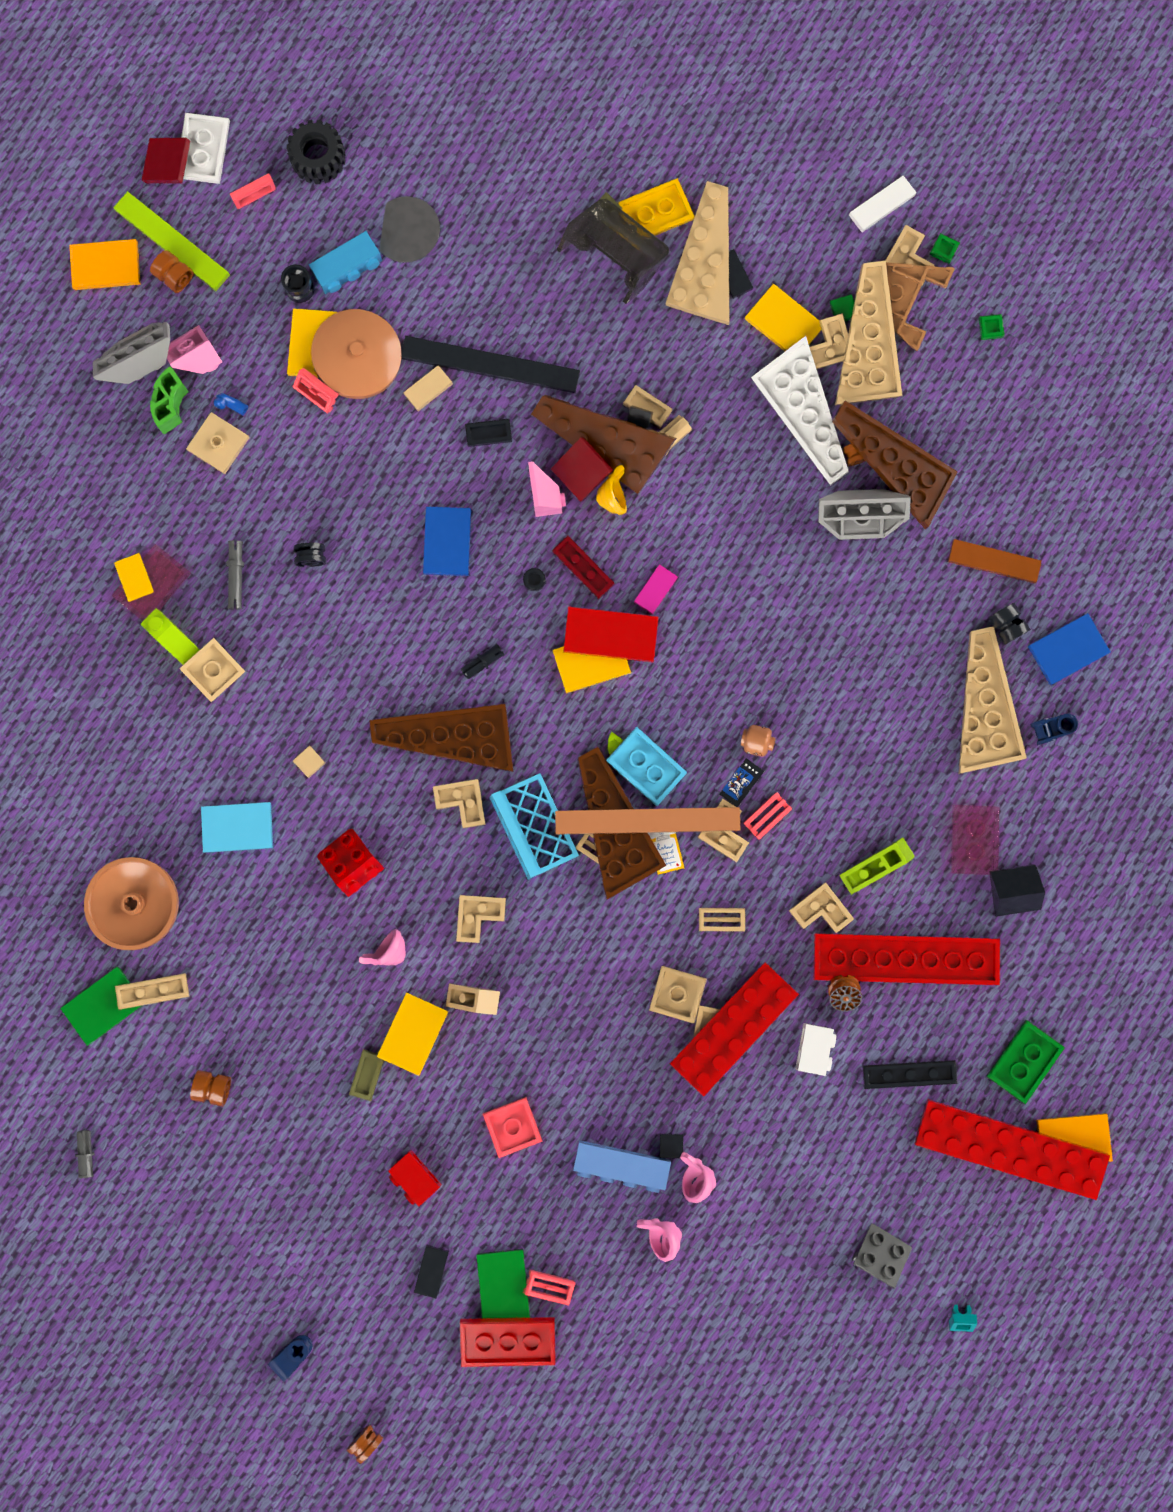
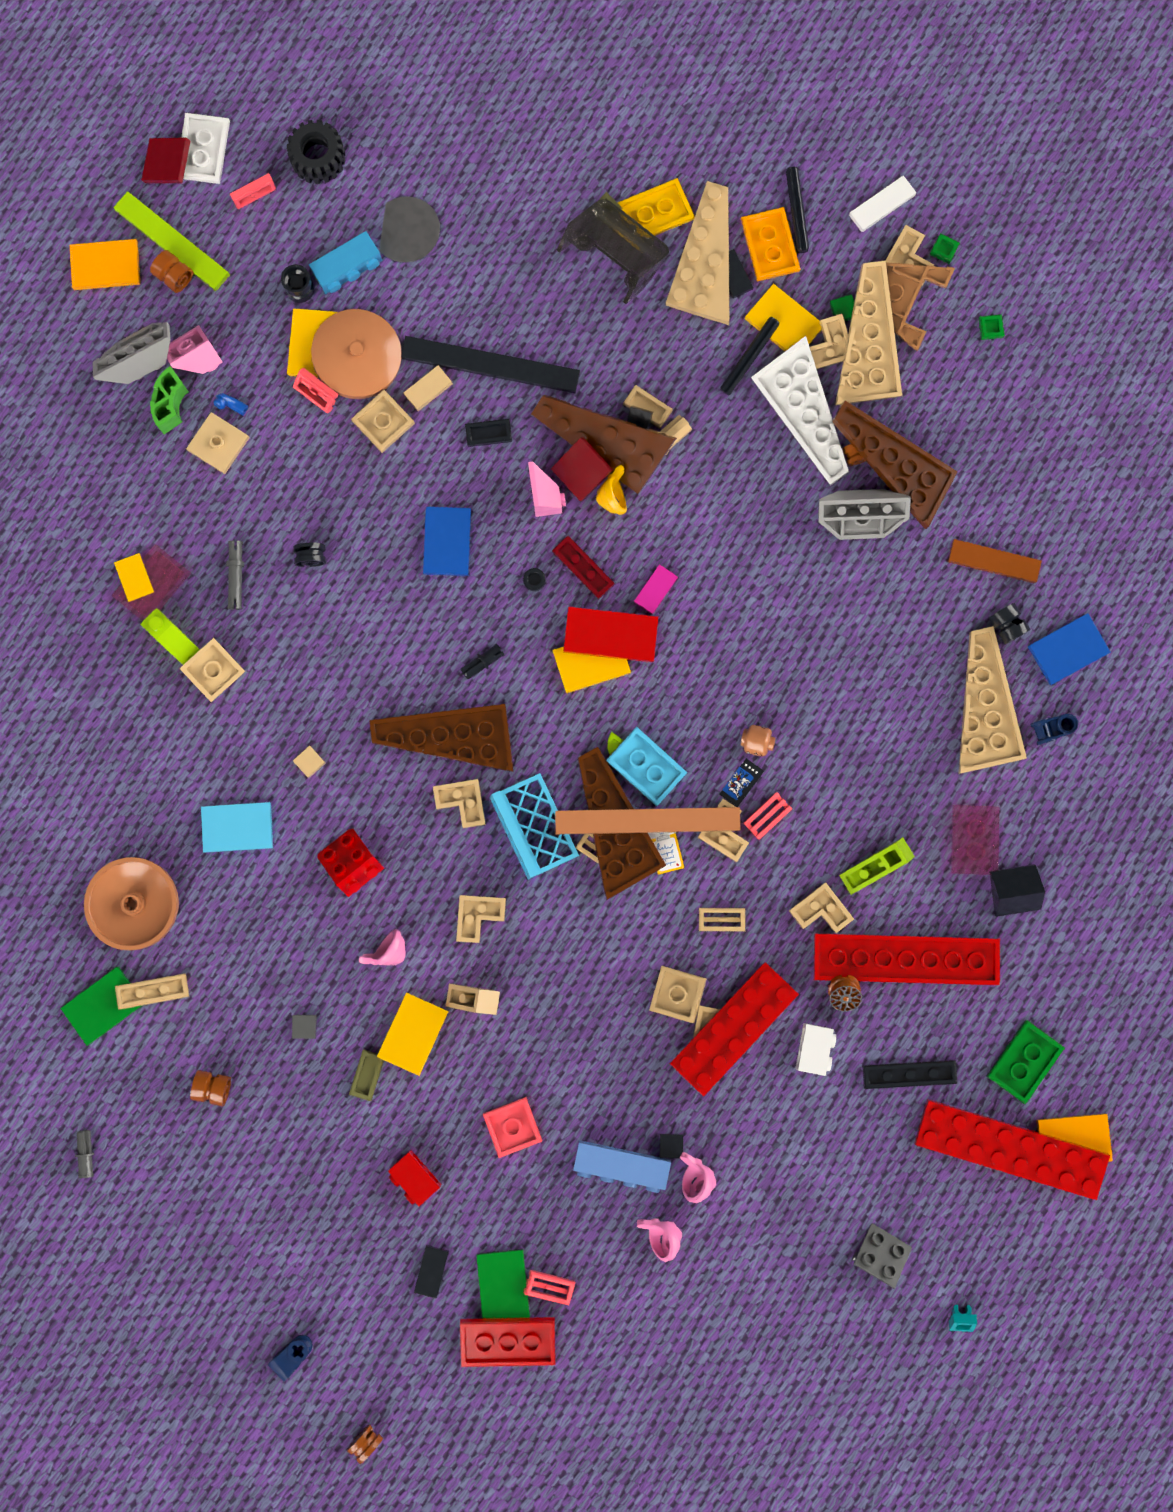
(304, 1026): none -> dark grey tile
(382, 421): none -> tan plate
(749, 356): none -> black axle
(770, 244): none -> light orange tile
(797, 210): none -> black axle

